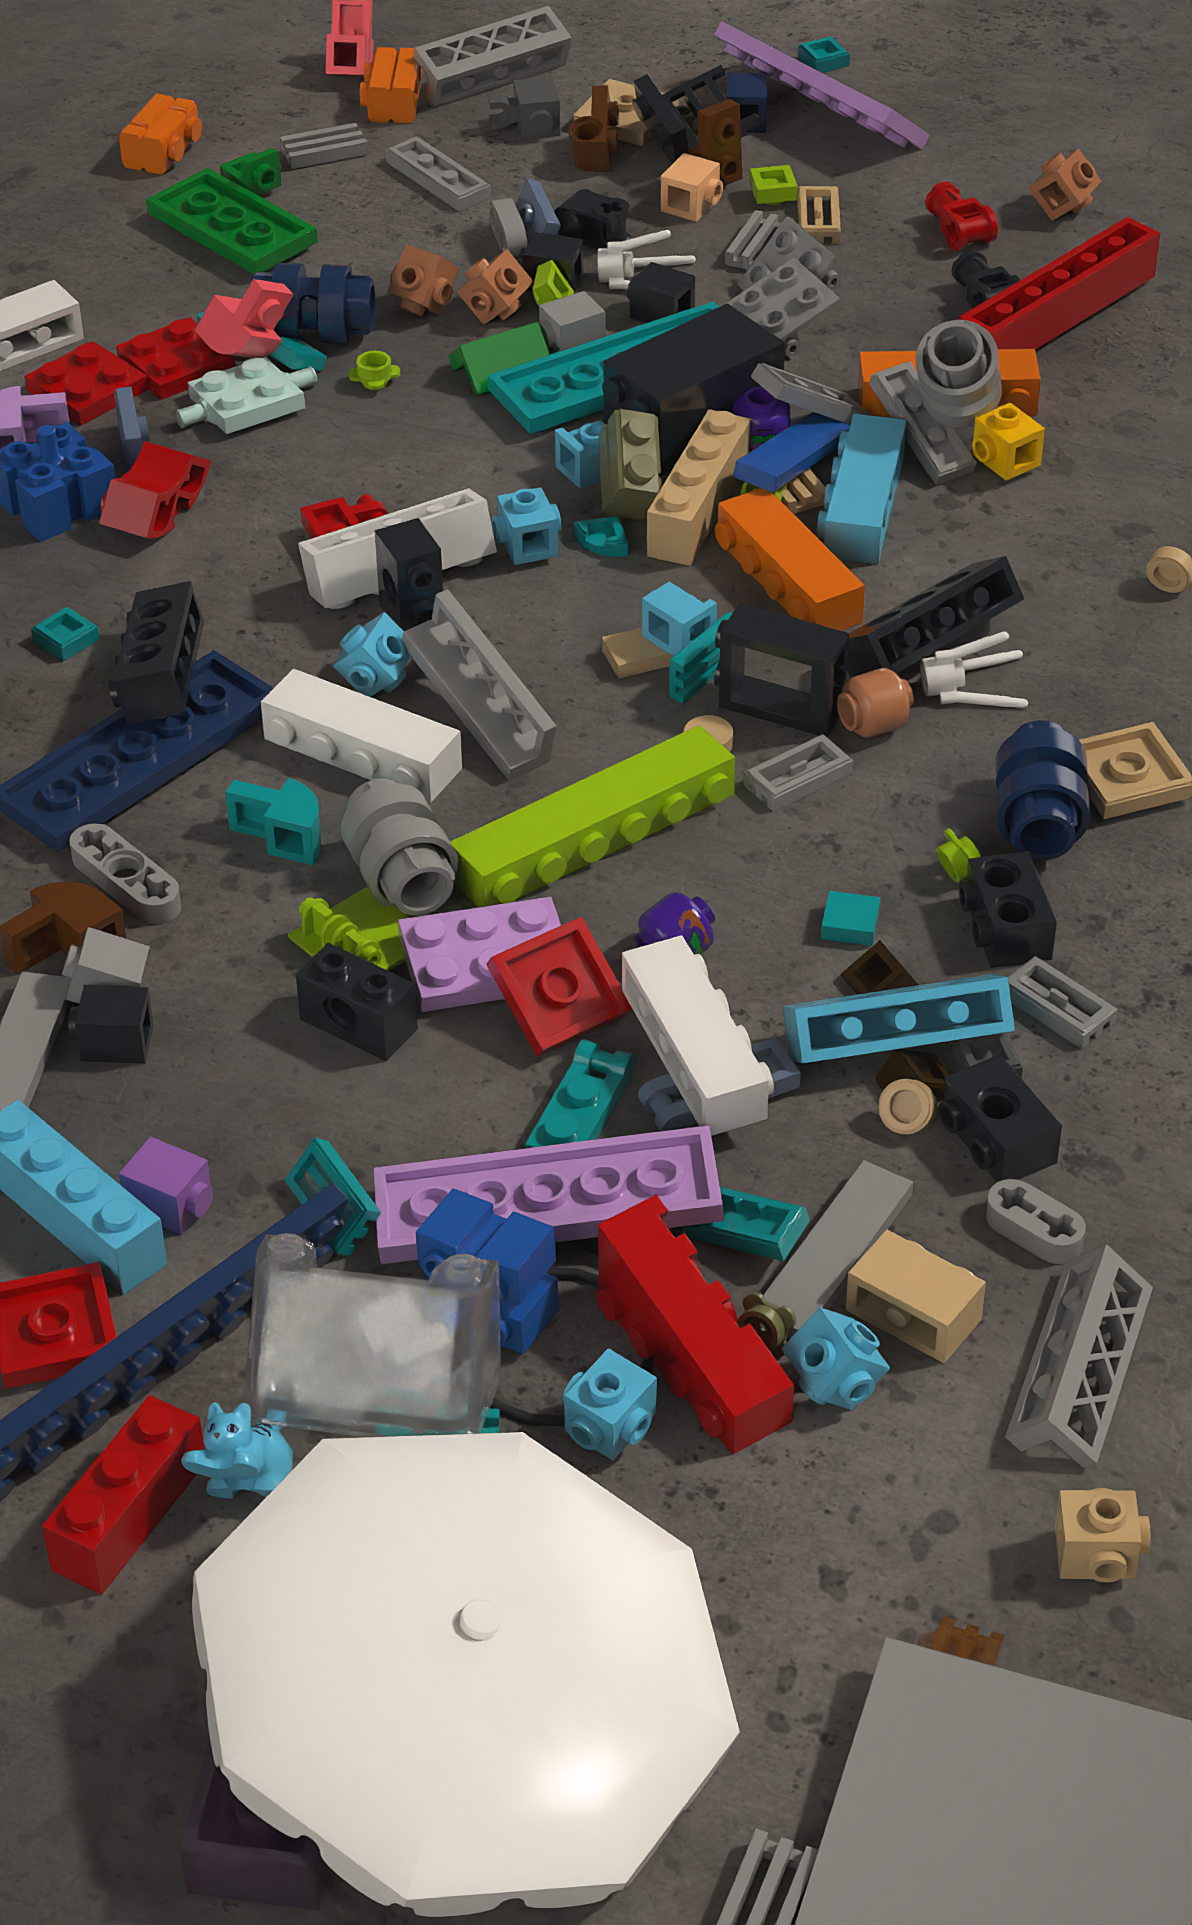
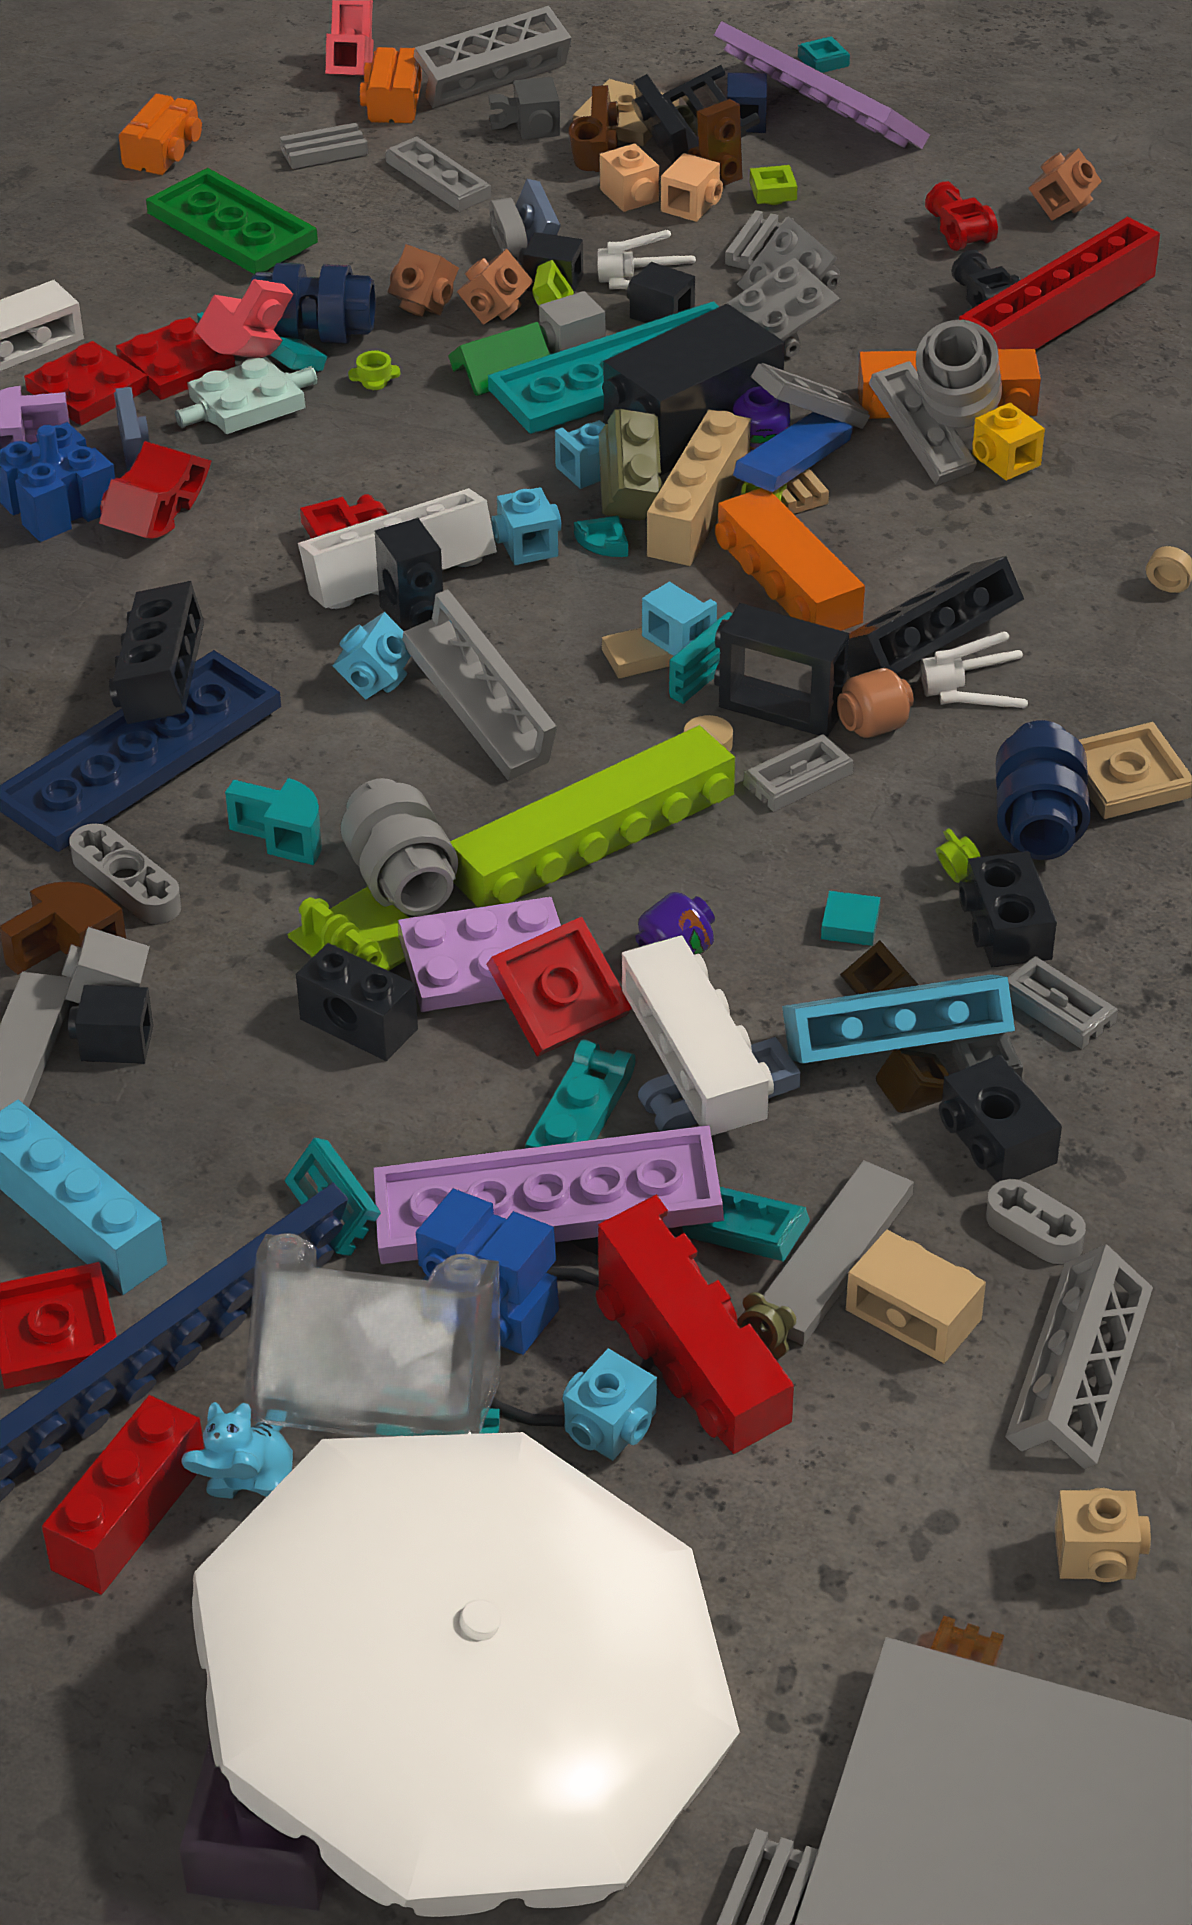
(65, 633): teal tile -> none
(169, 1183): medium lavender brick -> none
(255, 171): green bracket -> none
(361, 733): white brick -> none
(593, 218): black piece -> none
(629, 177): none -> light nougat brick
(819, 230): tan tile -> none
(836, 1359): medium azure brick -> none
(862, 488): medium azure brick -> none
(907, 1106): tan tile -> none

